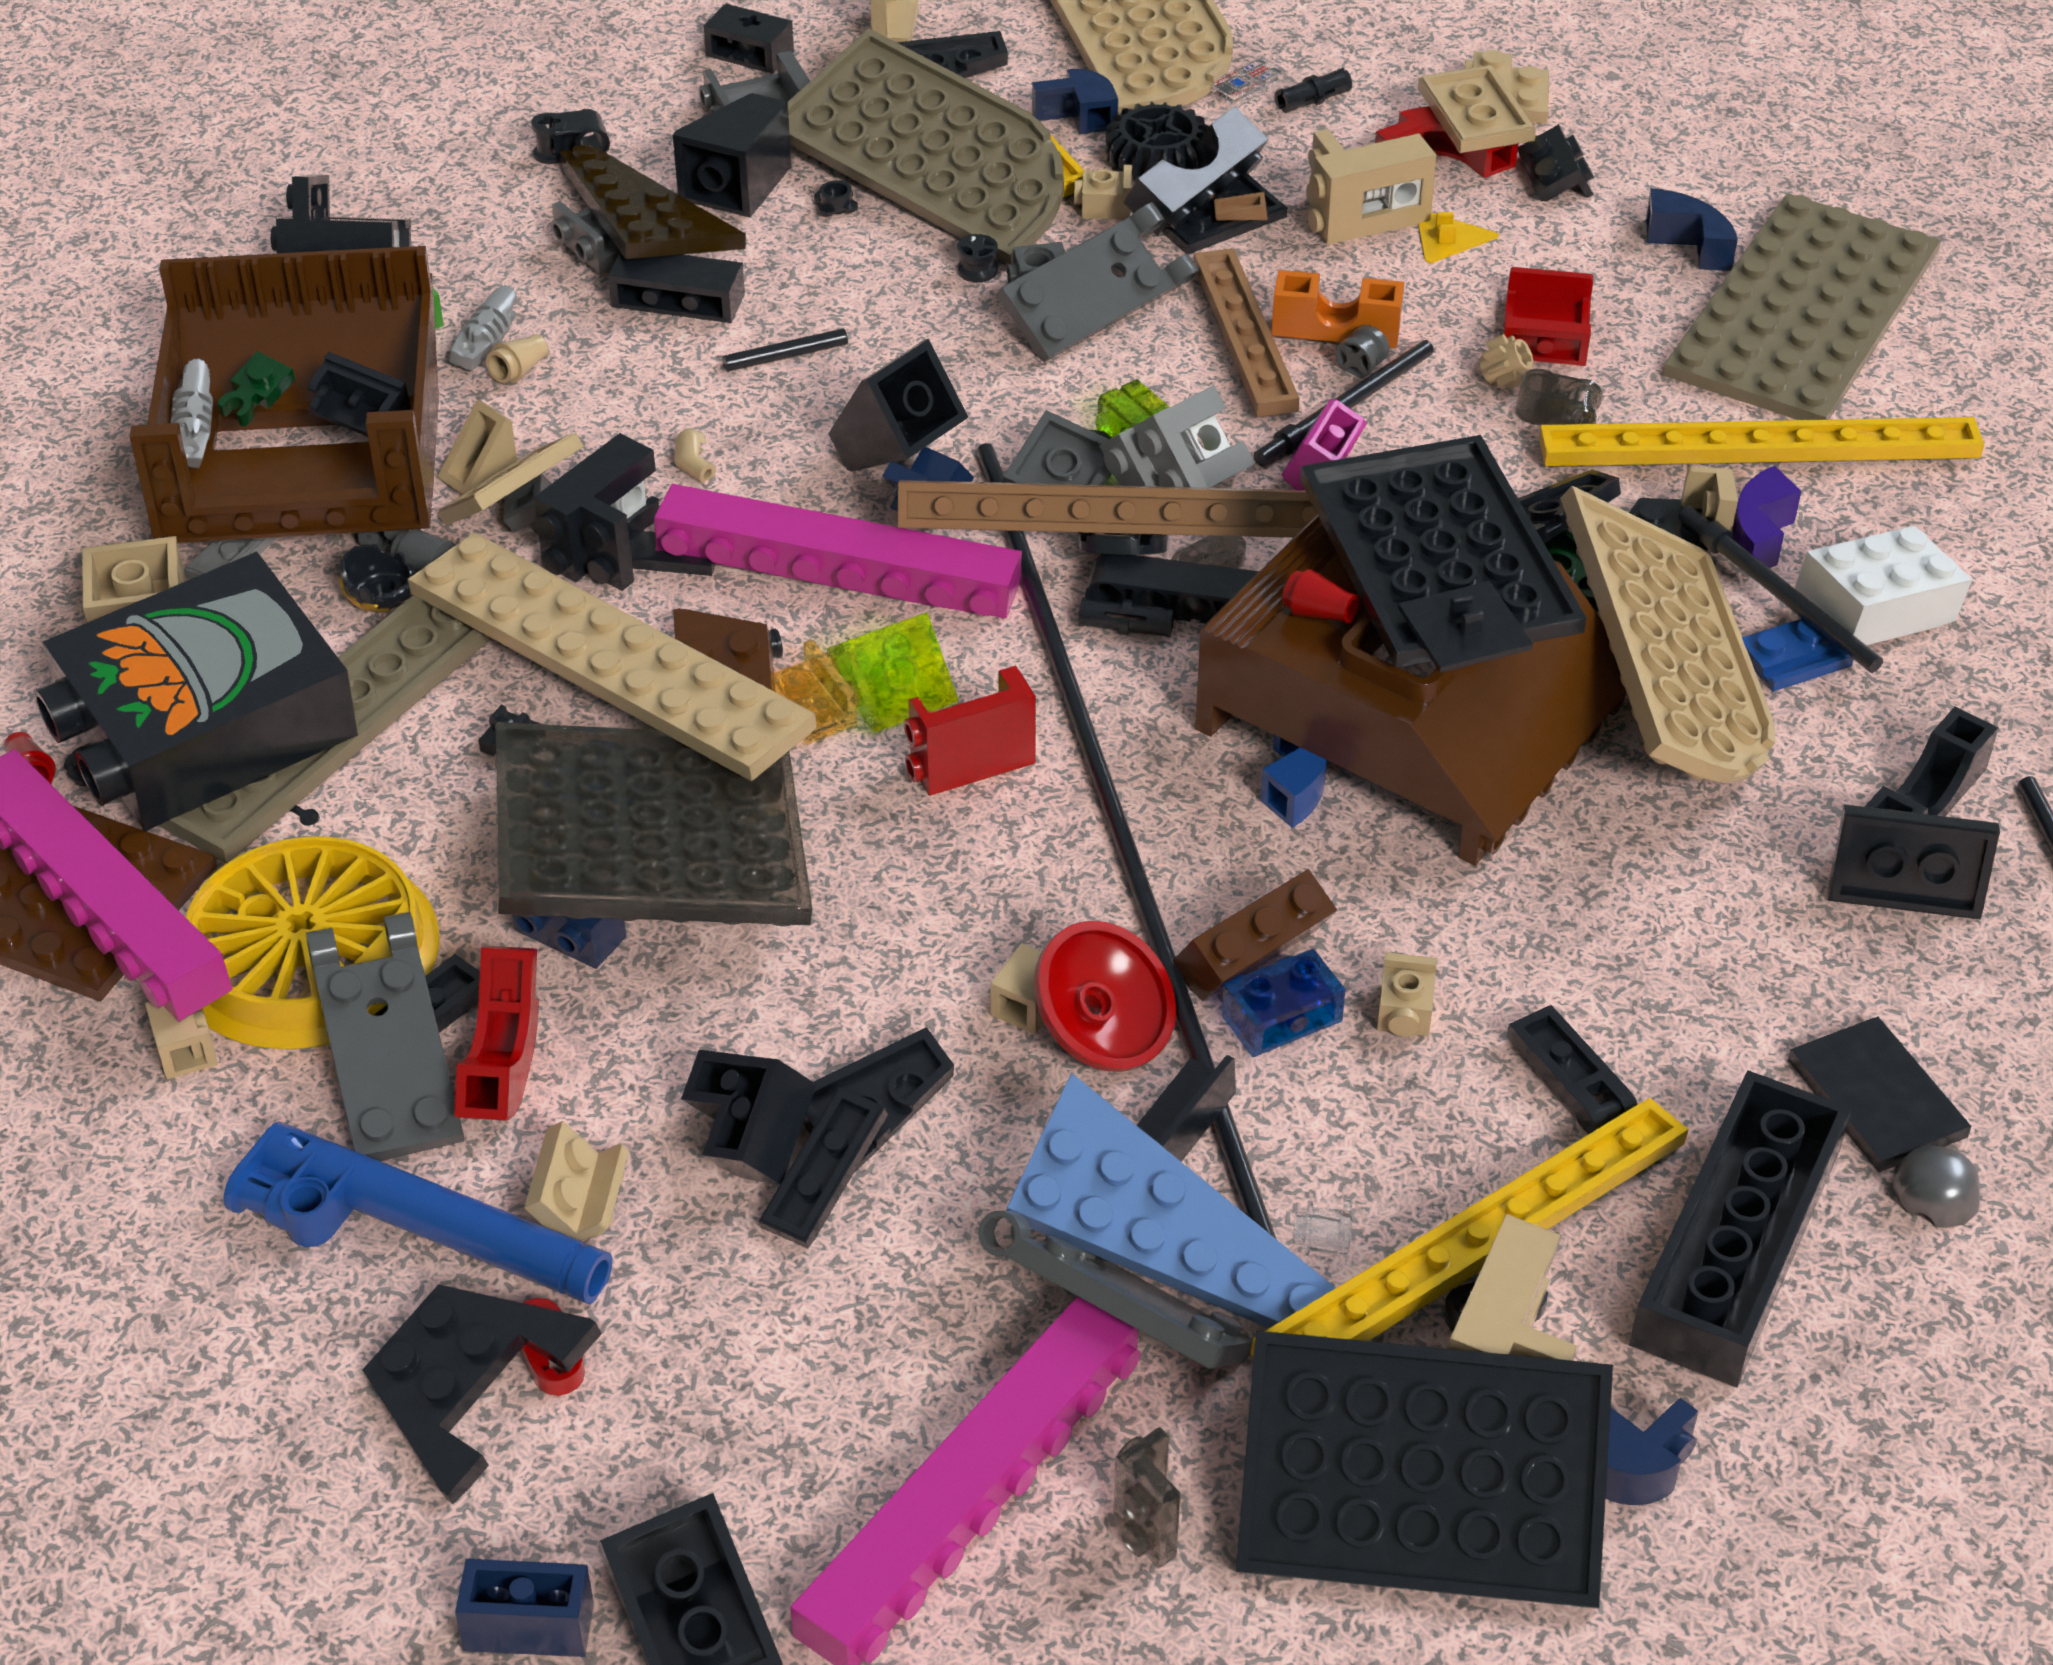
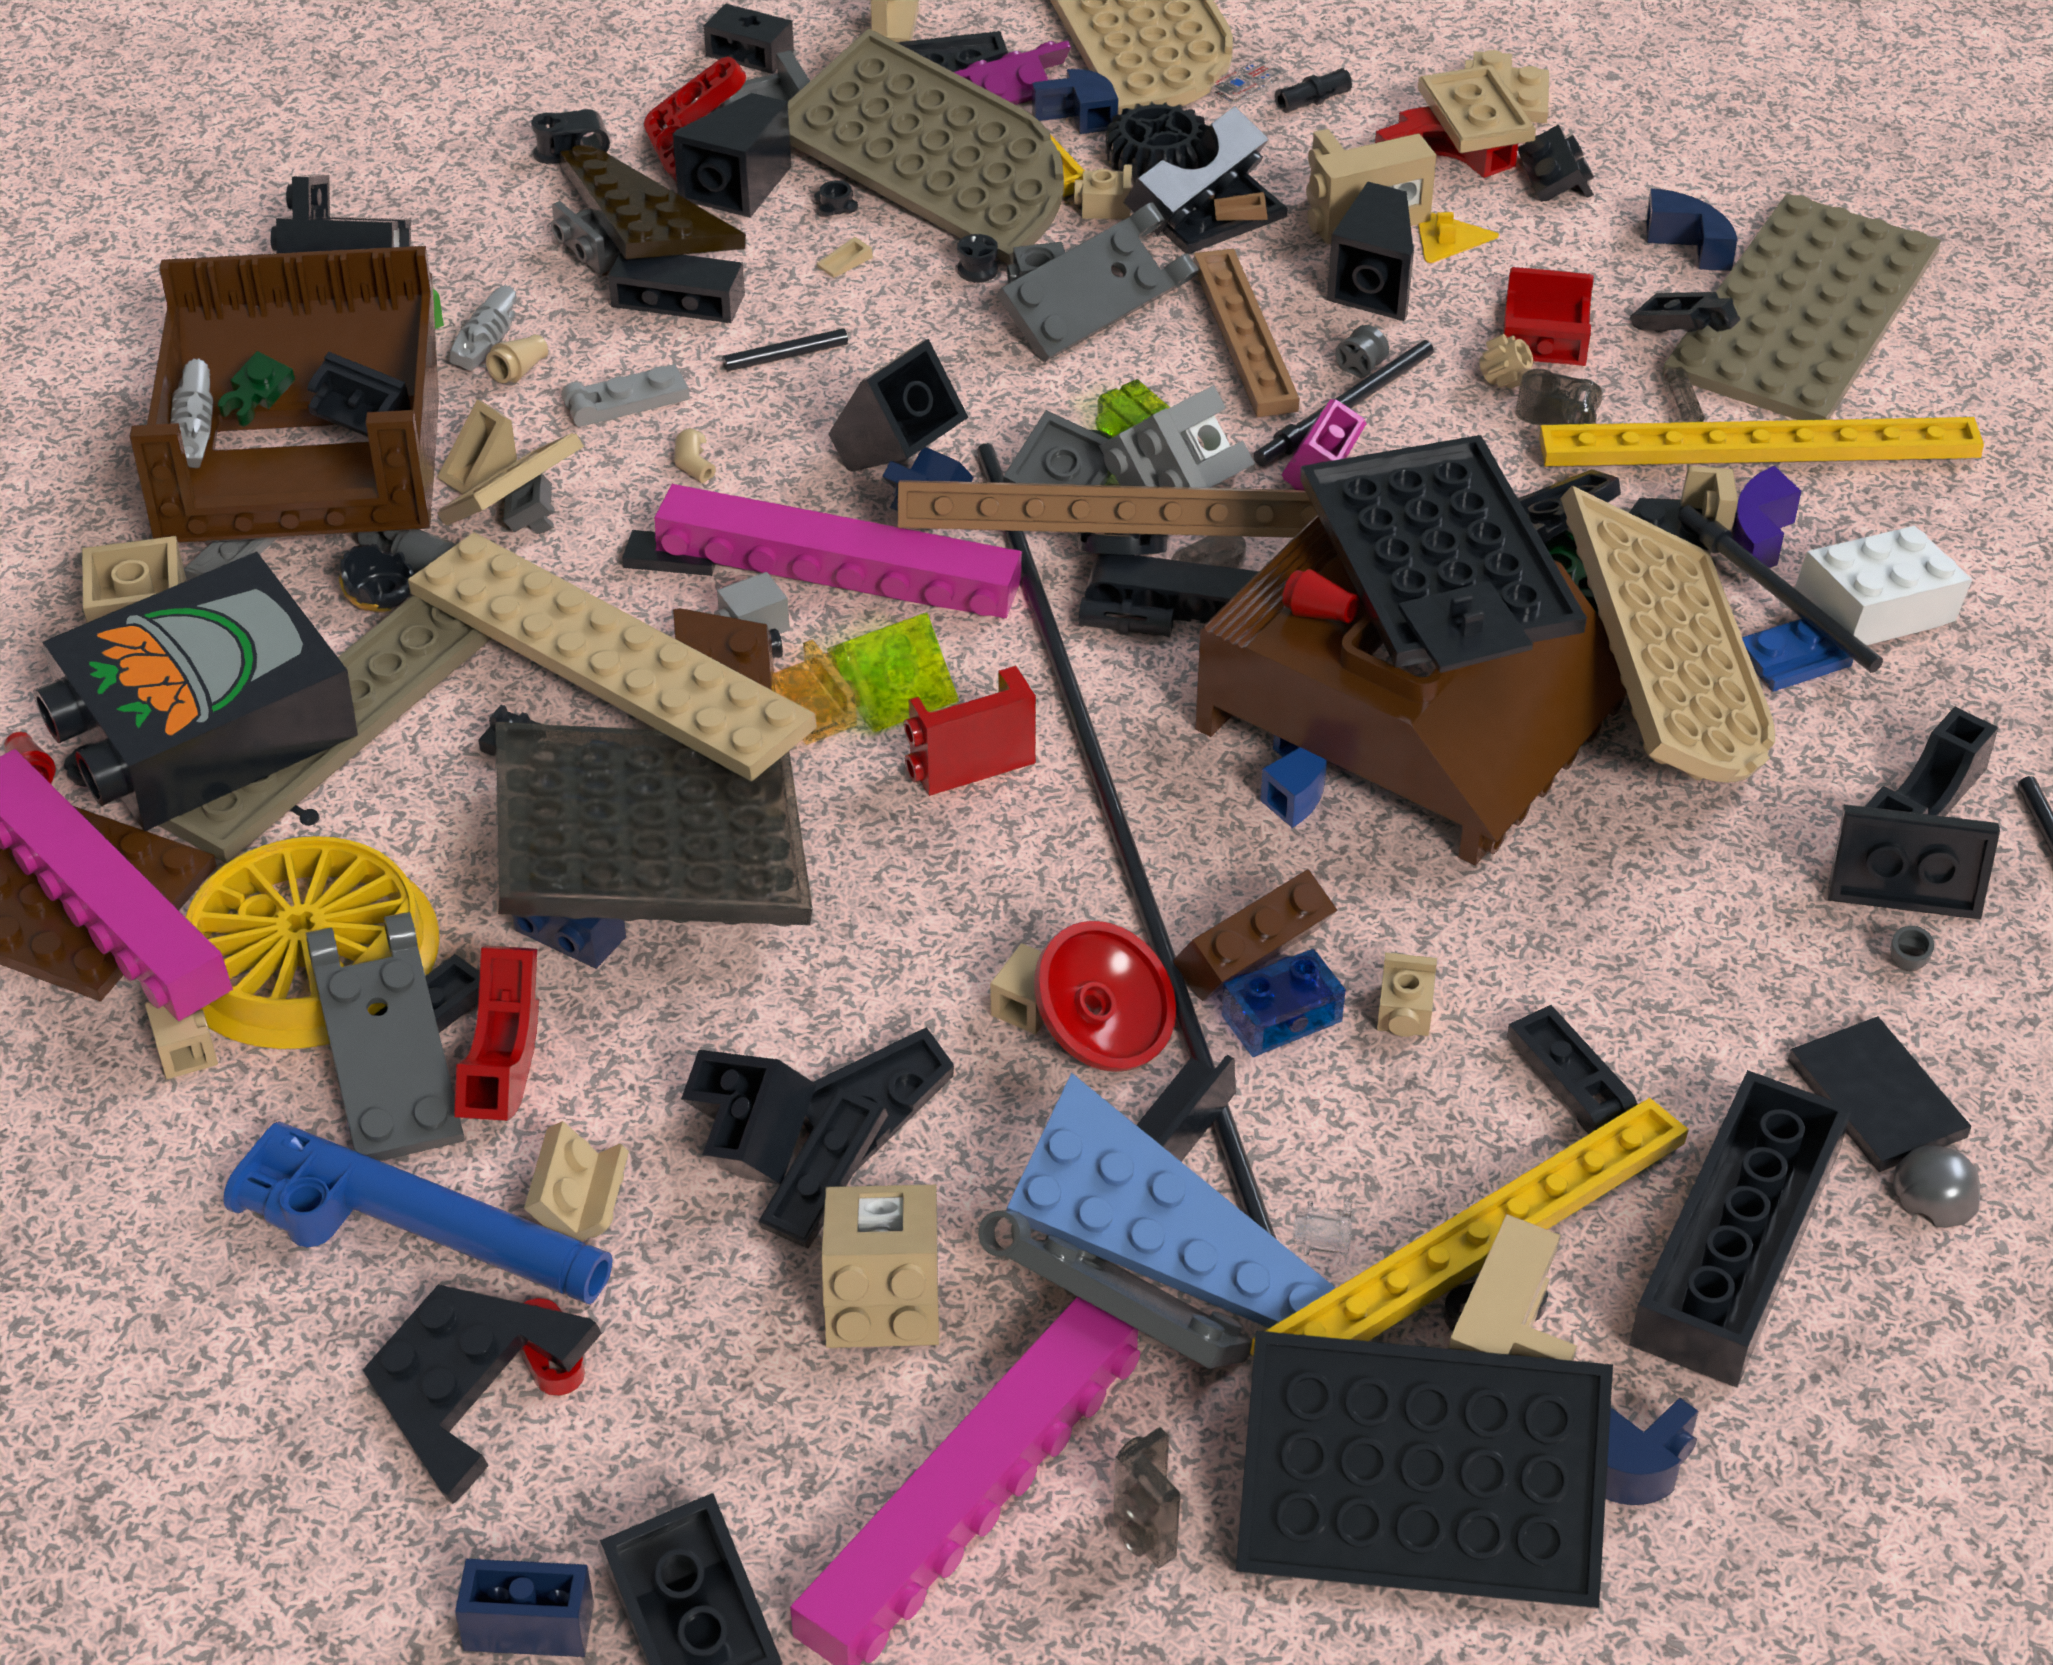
(592, 511): black brick -> none
(625, 395): none -> light grey plate
(711, 86): none -> red beam
(757, 601): none -> light grey brick
(846, 257): none -> tan piece
(880, 1266): none -> tan brick
(1014, 72): none -> magenta bracket
(1306, 313): orange arch -> none
(1373, 254): none -> black slope
(1682, 395): none -> clear smoke axle
(1686, 311): none -> black hinge
(1911, 941): none -> dark grey hinge

